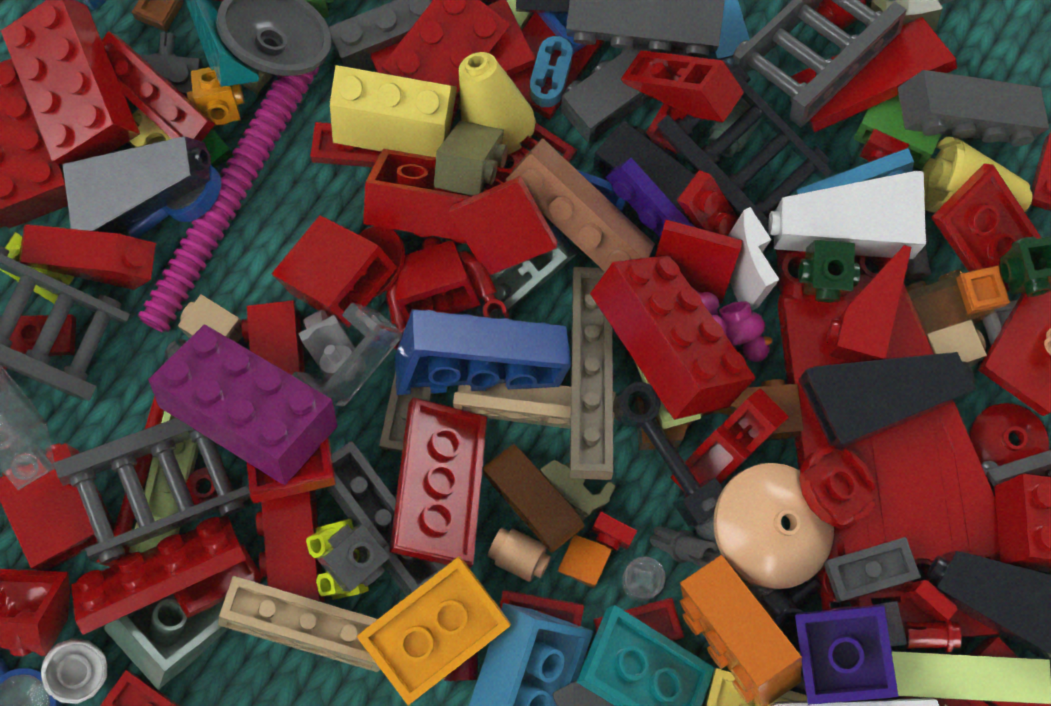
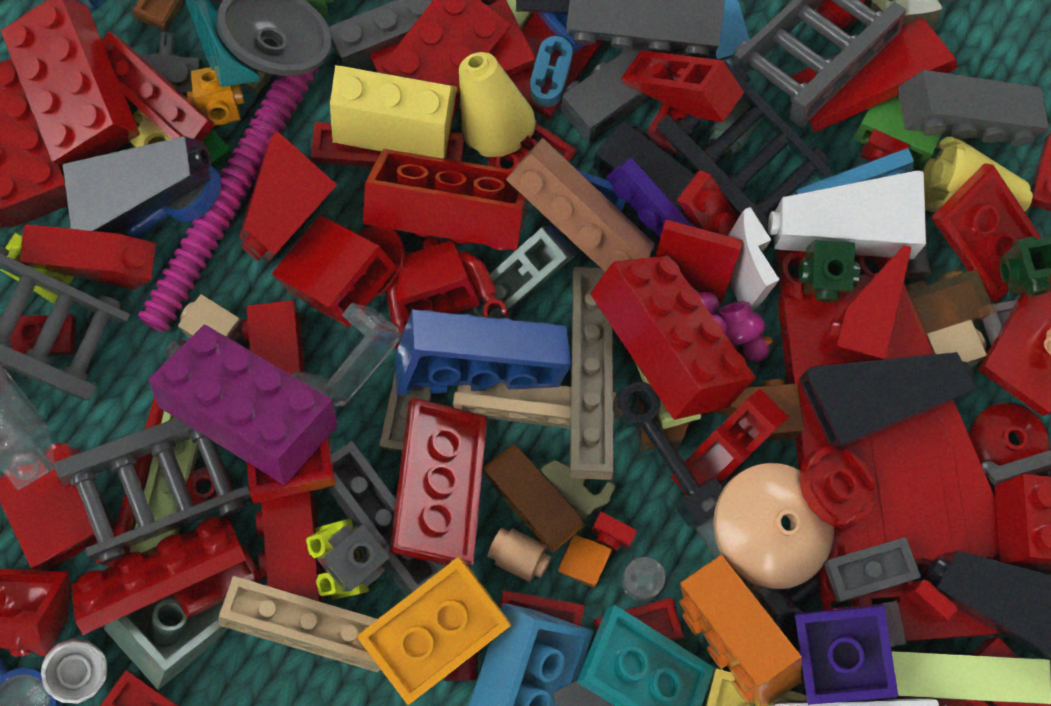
(282, 198): none -> red slope
(326, 342): light grey hips -> none
(469, 158): olive brick -> none
(503, 226): red tile -> none
(684, 546): dark grey axle -> none
(933, 635): red pin -> none
(982, 290): orange tile -> none

